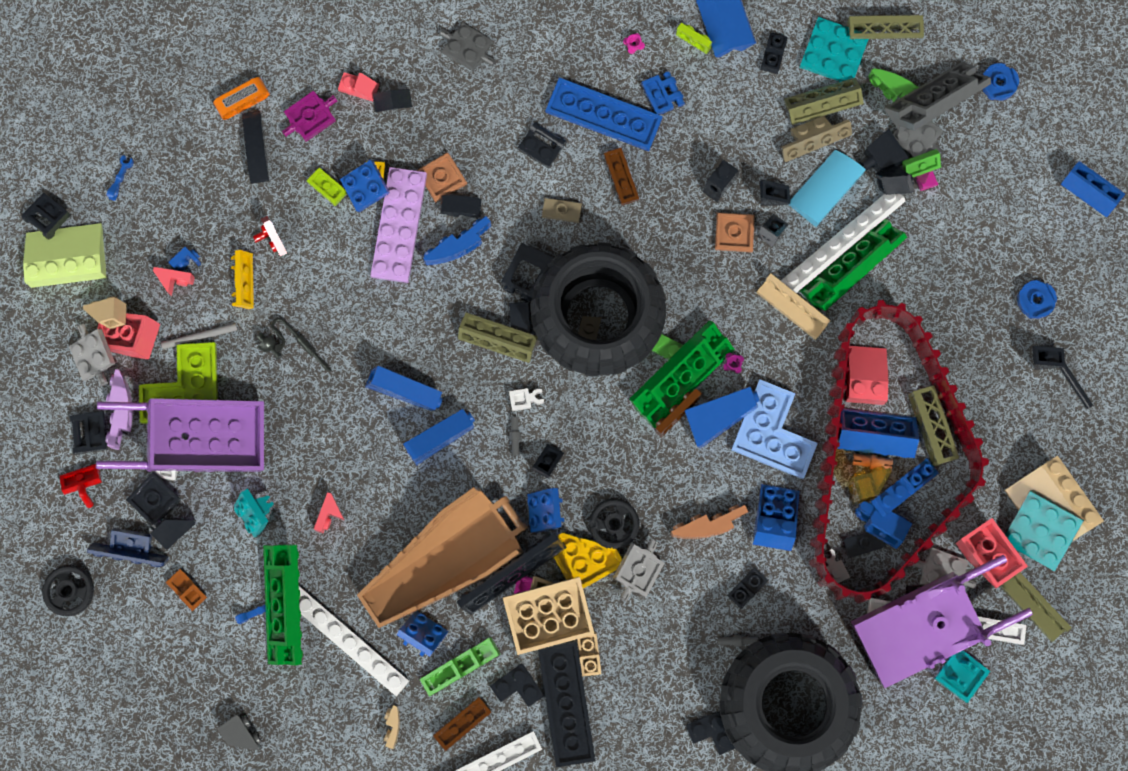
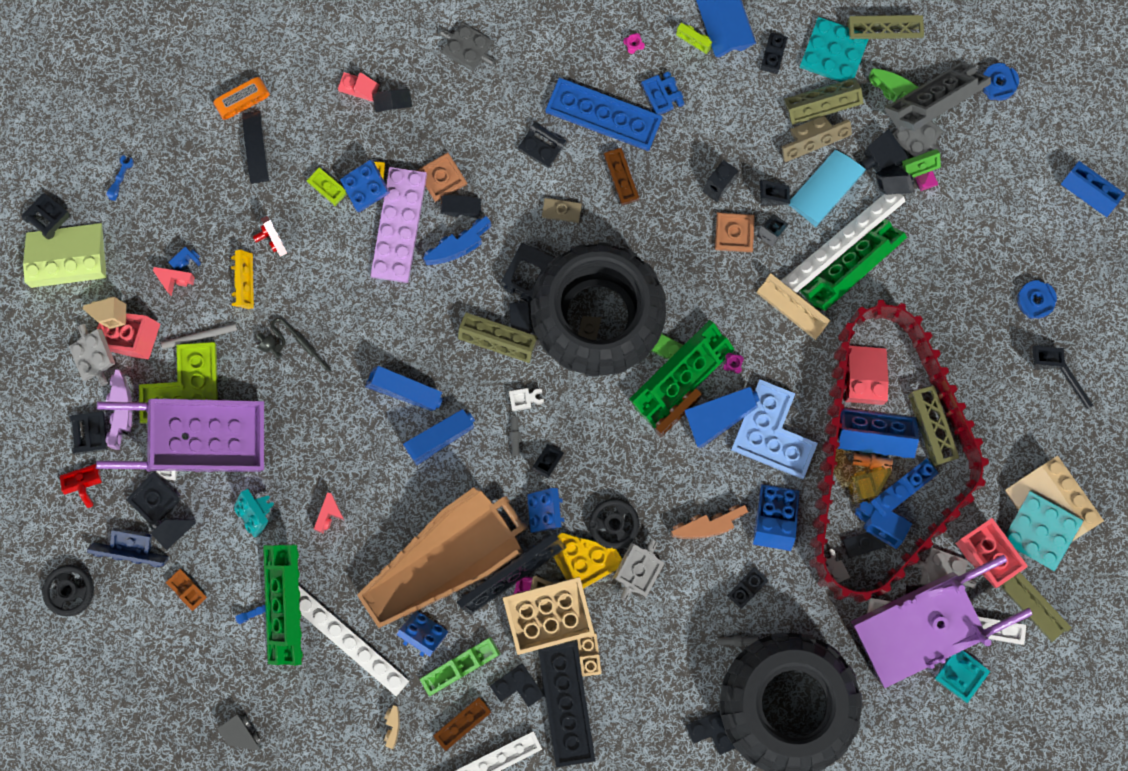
(309, 116): magenta plate -> none

